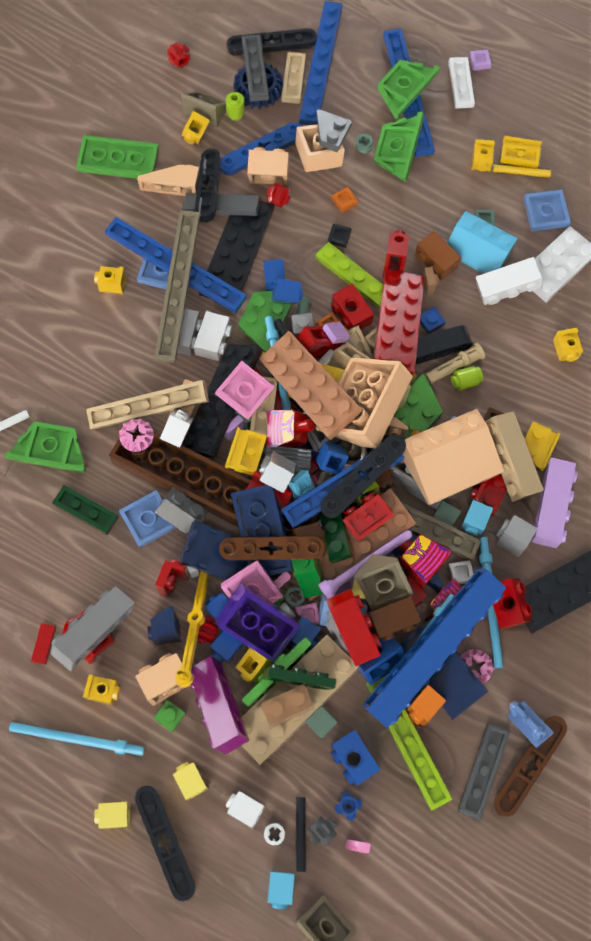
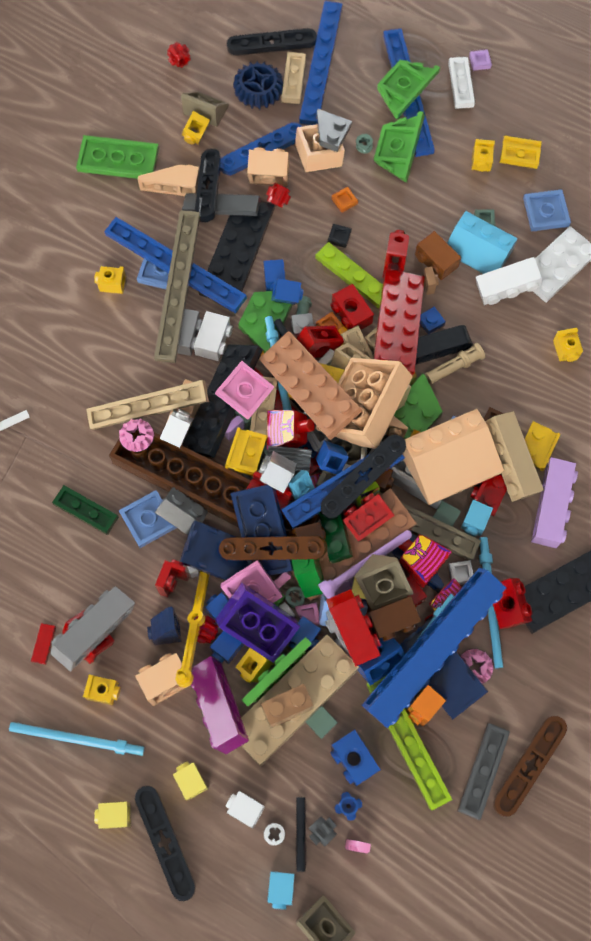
(50, 447): bright green wing -> none
(169, 716): bright green plate -> none
(235, 106): lime brick -> none
(255, 68): dark grey tile -> none
(298, 677): dark green plate -> none
(336, 332): lavender tile -> none
(467, 378): lime brick -> none
(515, 535): light grey brick -> none
(521, 171): yellow bar -> none
(529, 723): medium blue hinge -> none

